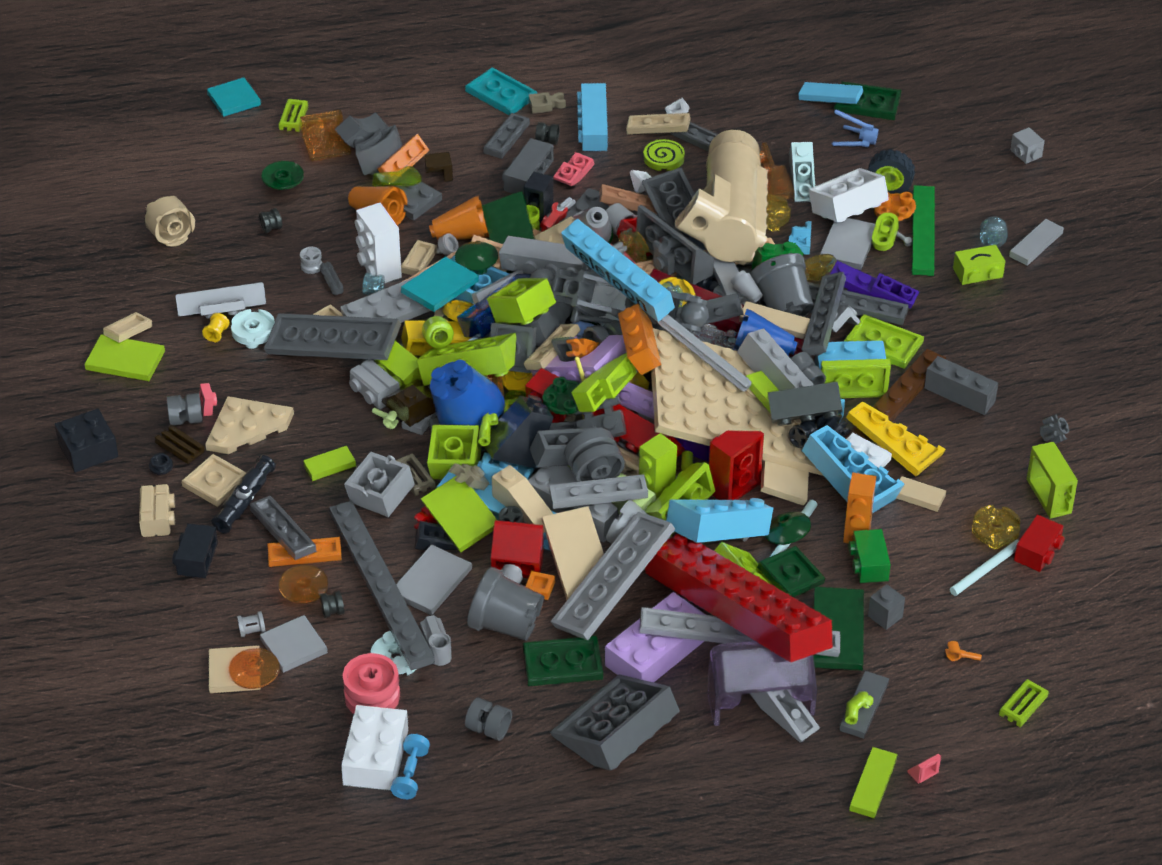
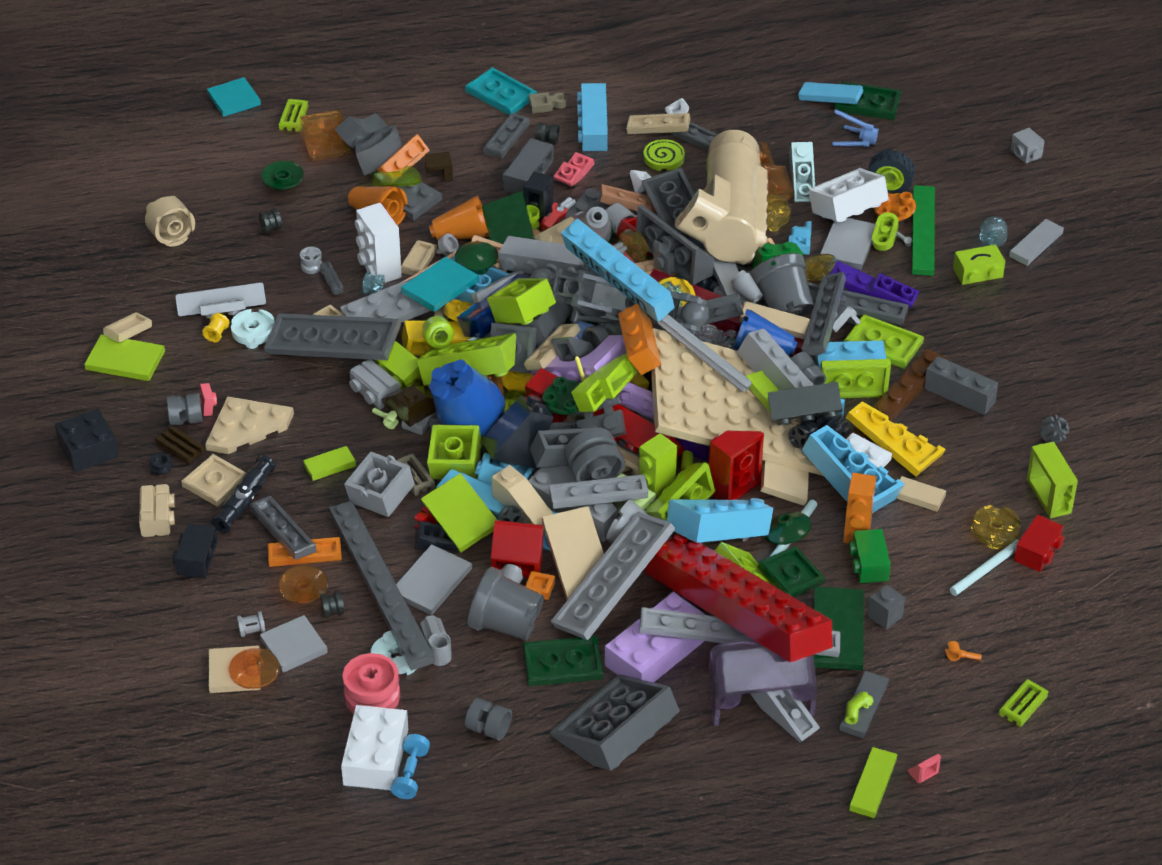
(471, 475): dark tan plate -> none
(485, 428): lime arm -> none
(581, 347): orange plate -> none

